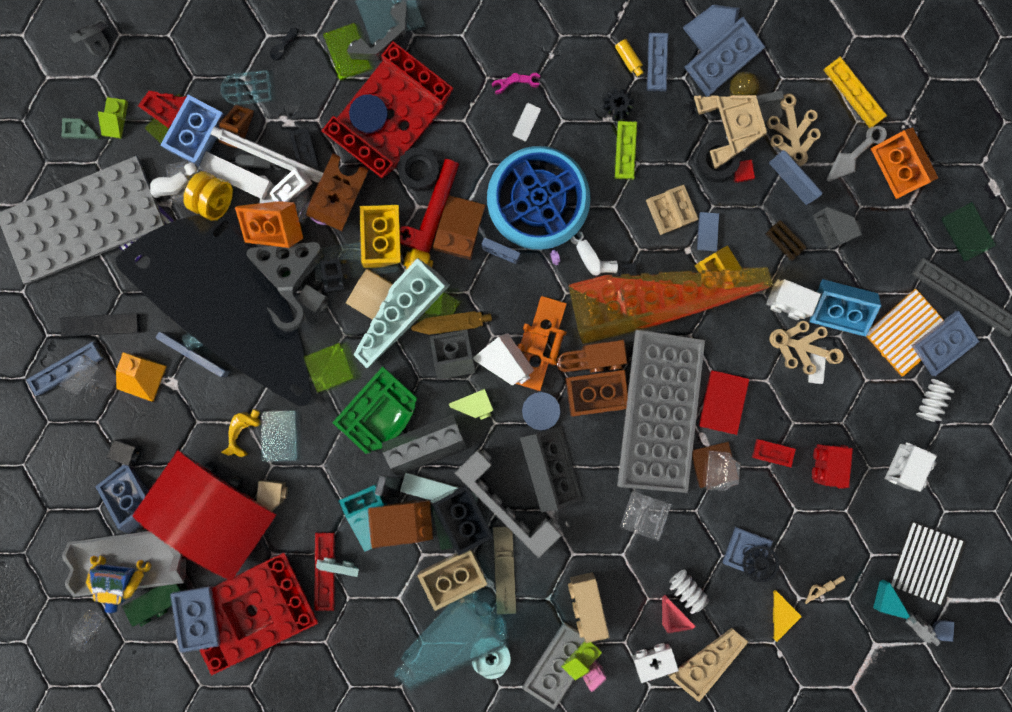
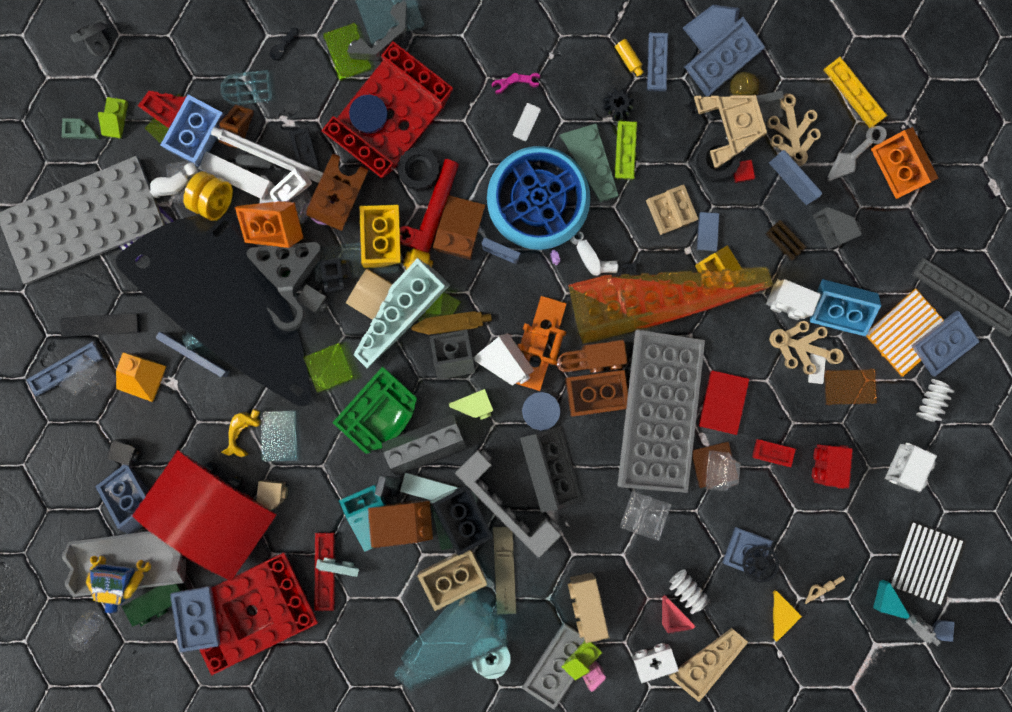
(590, 155): none -> sand green wing
(850, 387): none -> clear orange piece
(968, 231): clear green piece -> none

